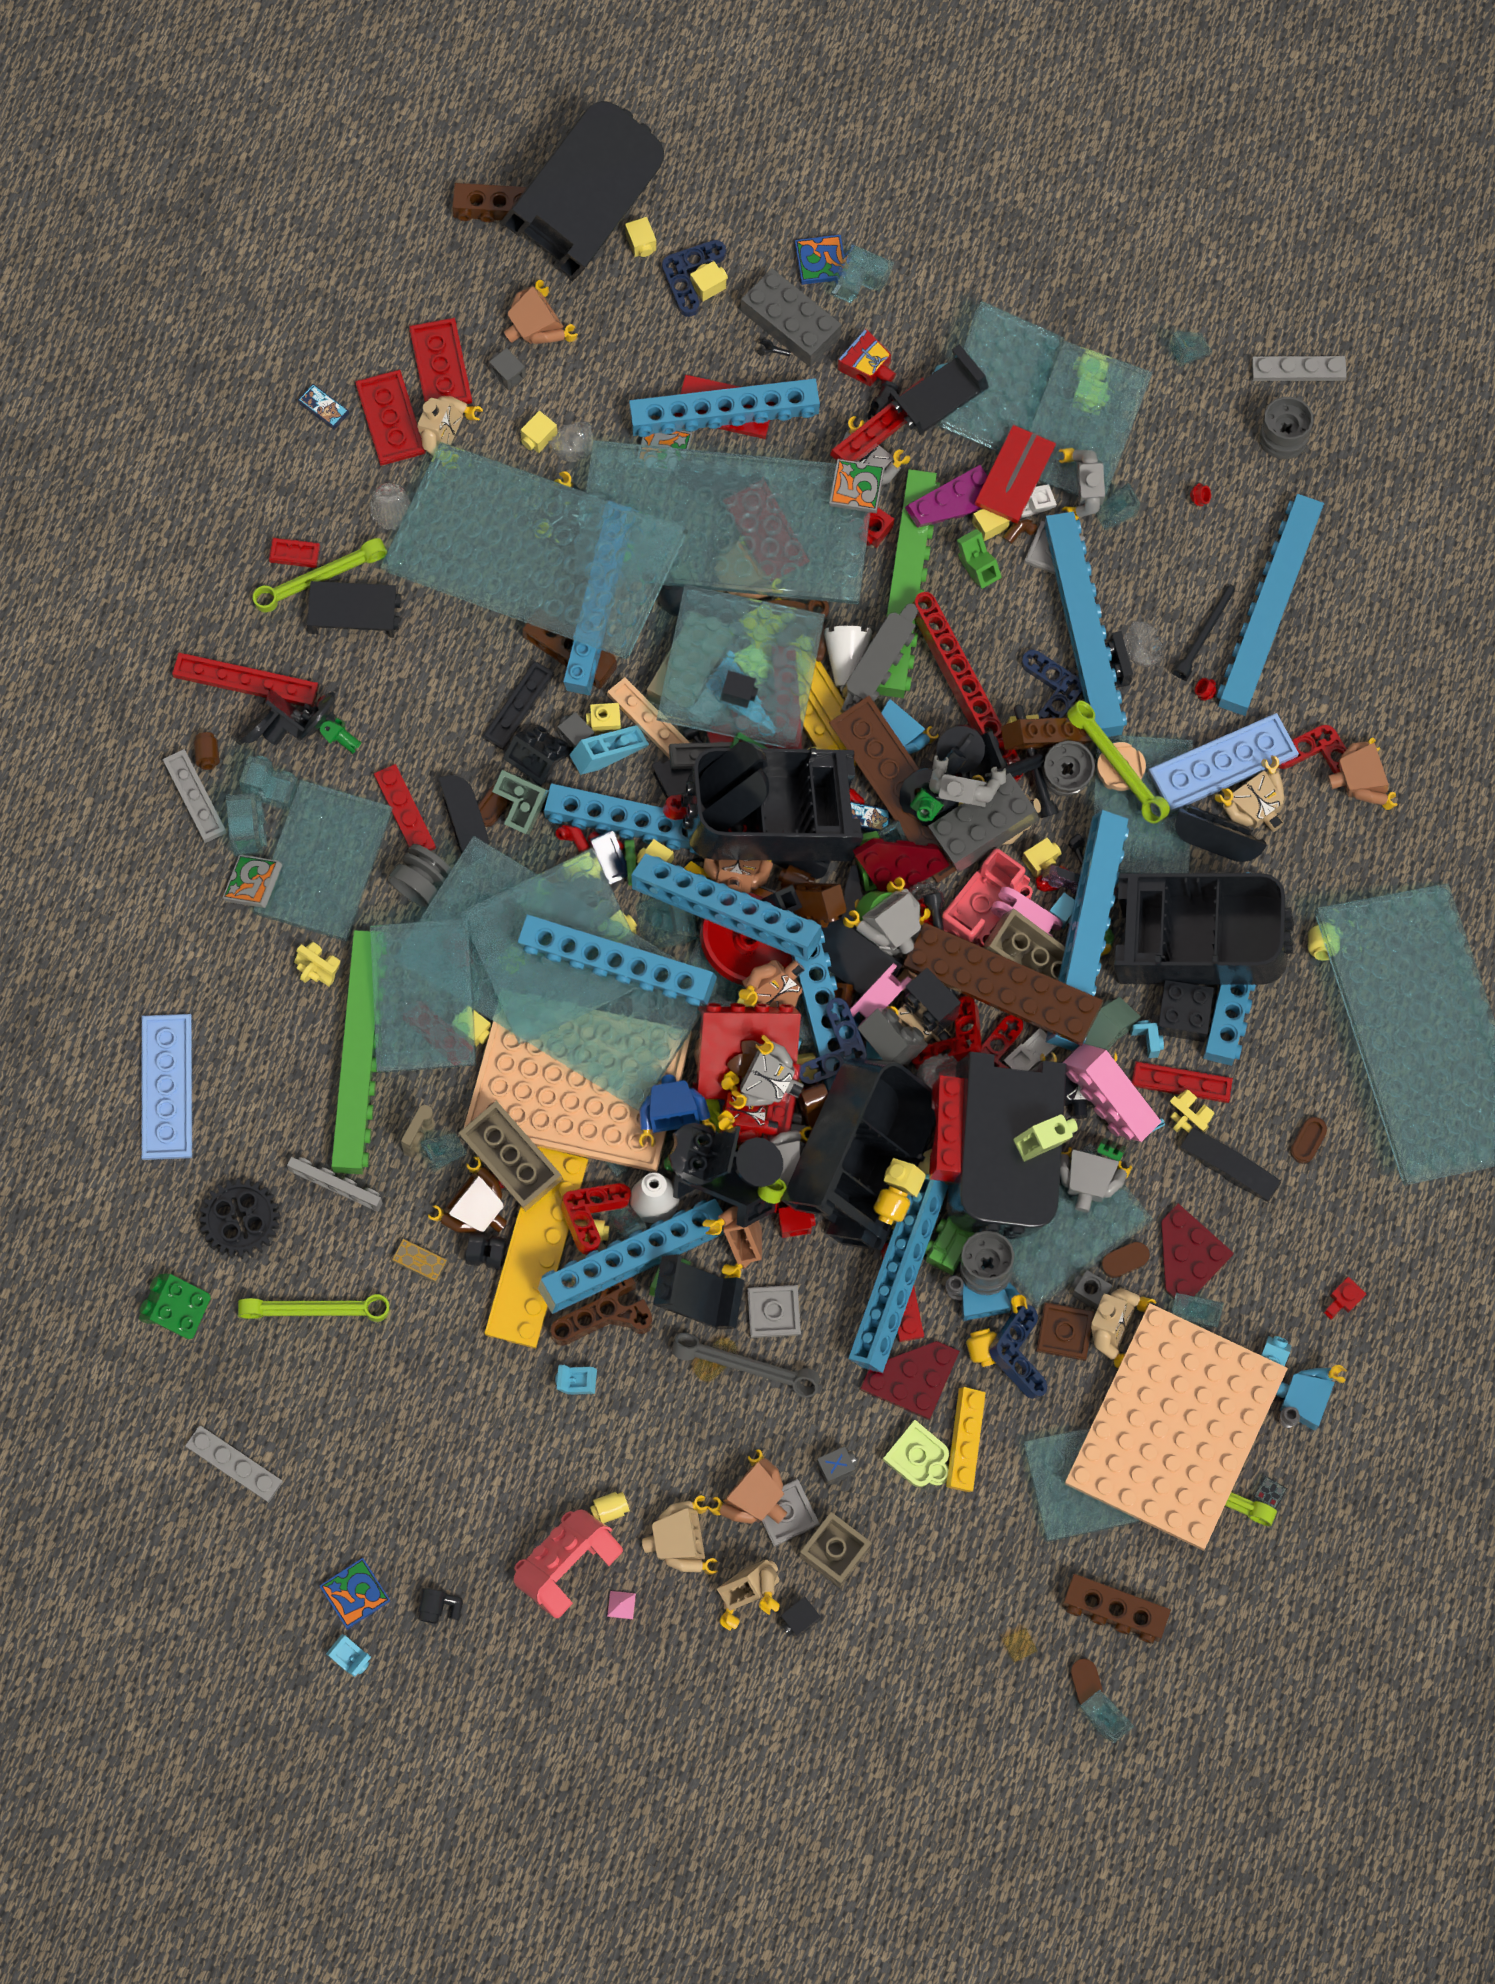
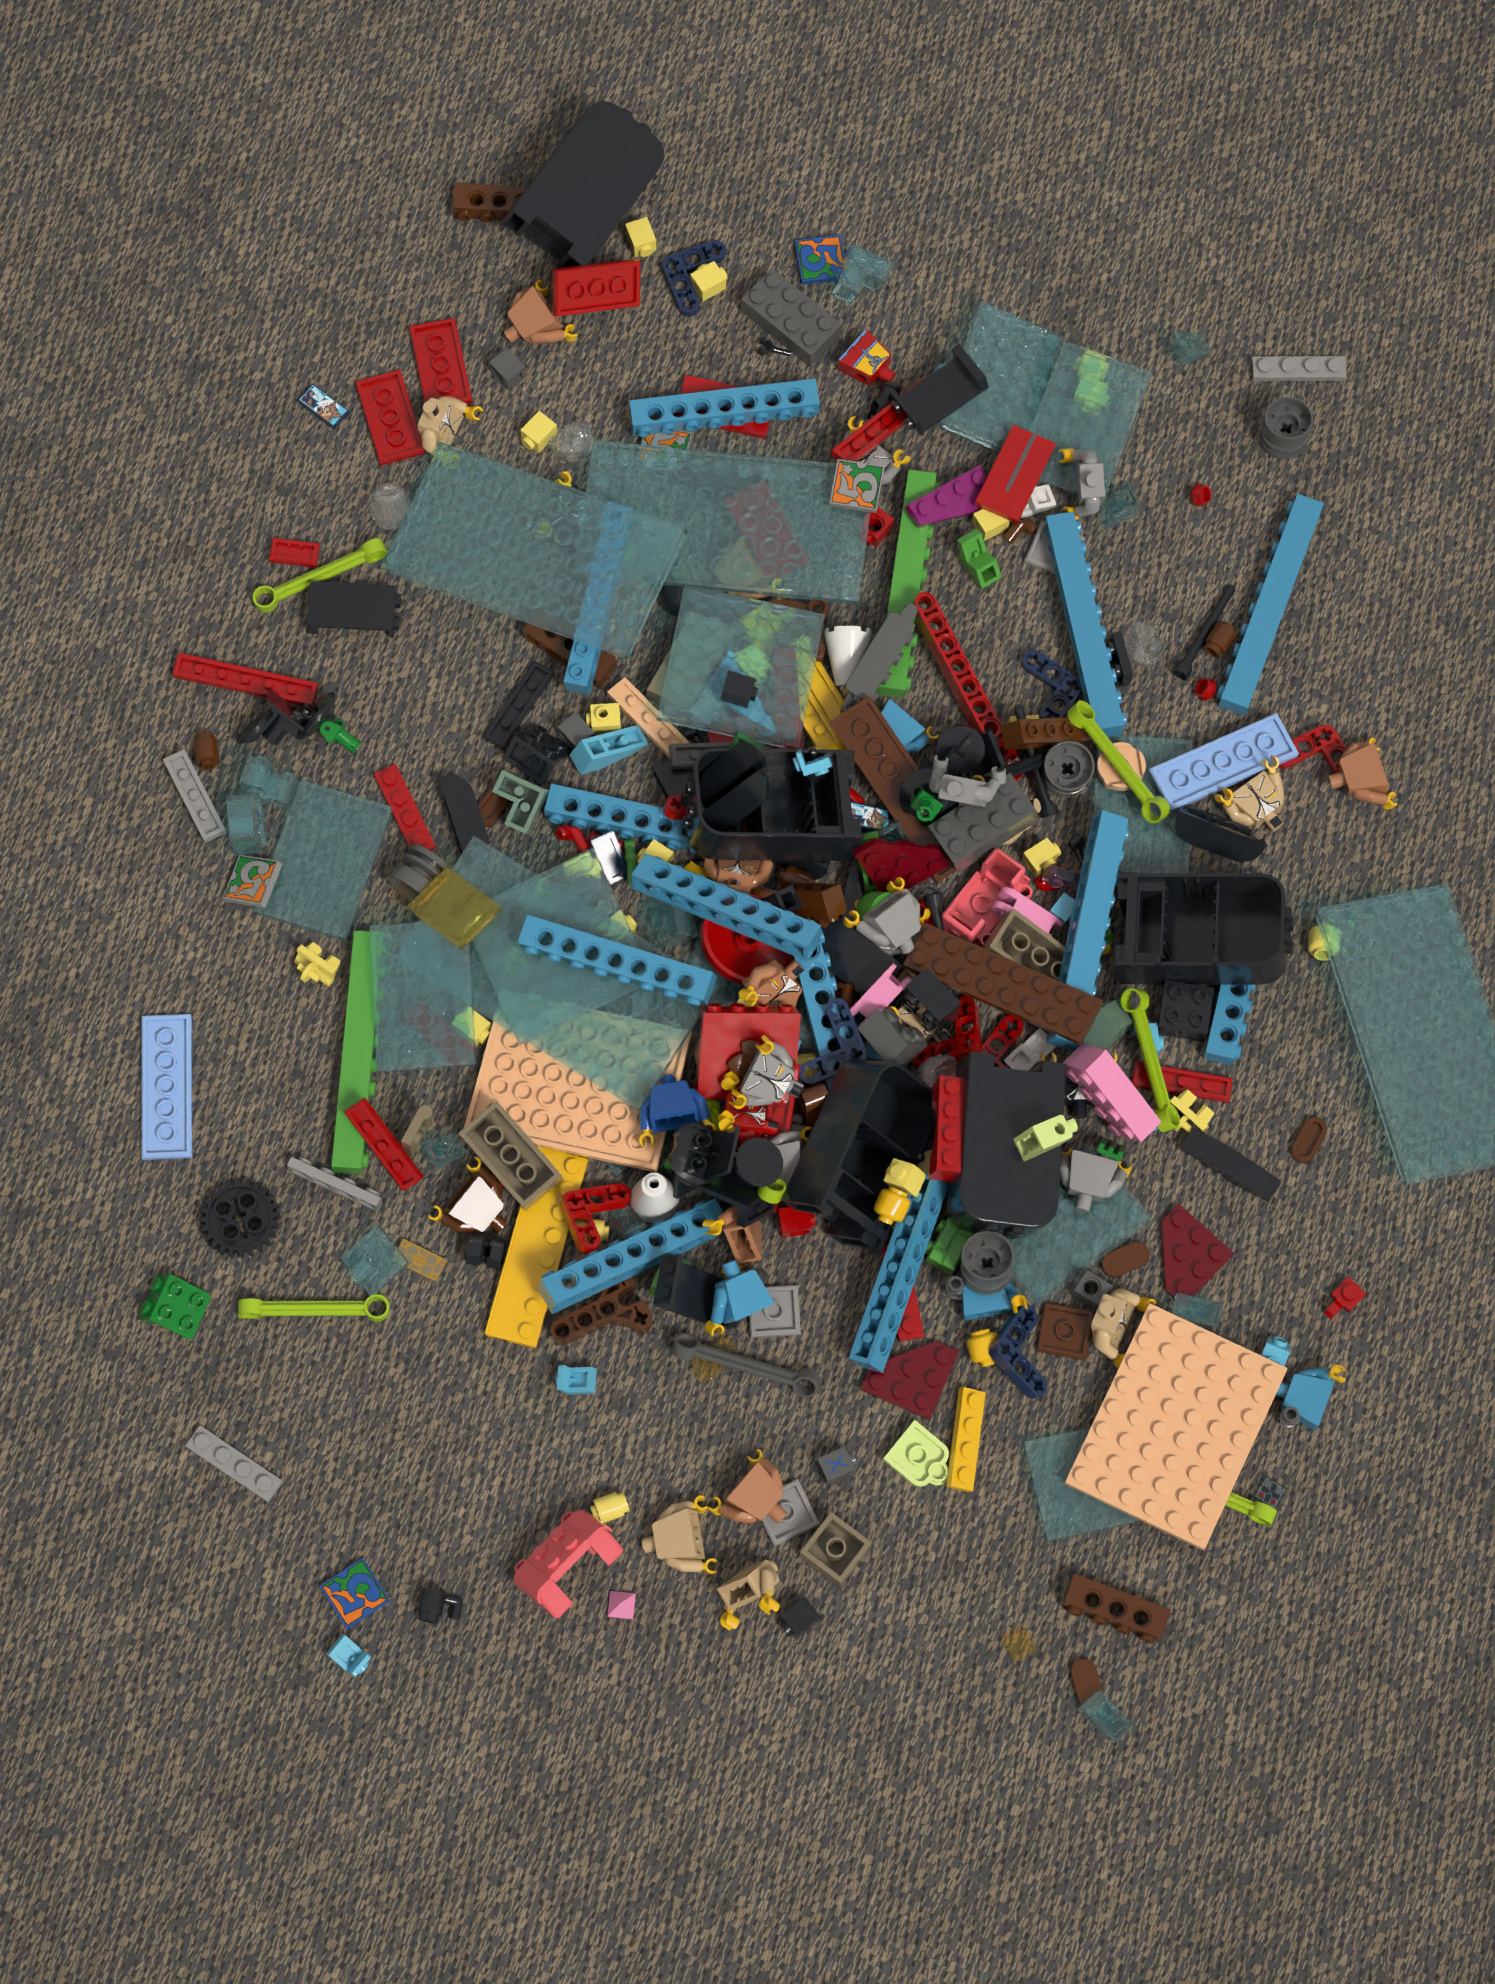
(374, 1260): none -> clear light blue plate
(383, 1144): none -> red tile
(454, 907): none -> clear yellow piece
(596, 287): none -> red tile
(738, 1296): none -> dark azure torso
(817, 766): none -> medium azure bracket
(1165, 1111): none -> lime piece
(1219, 639): none -> reddish brown brick

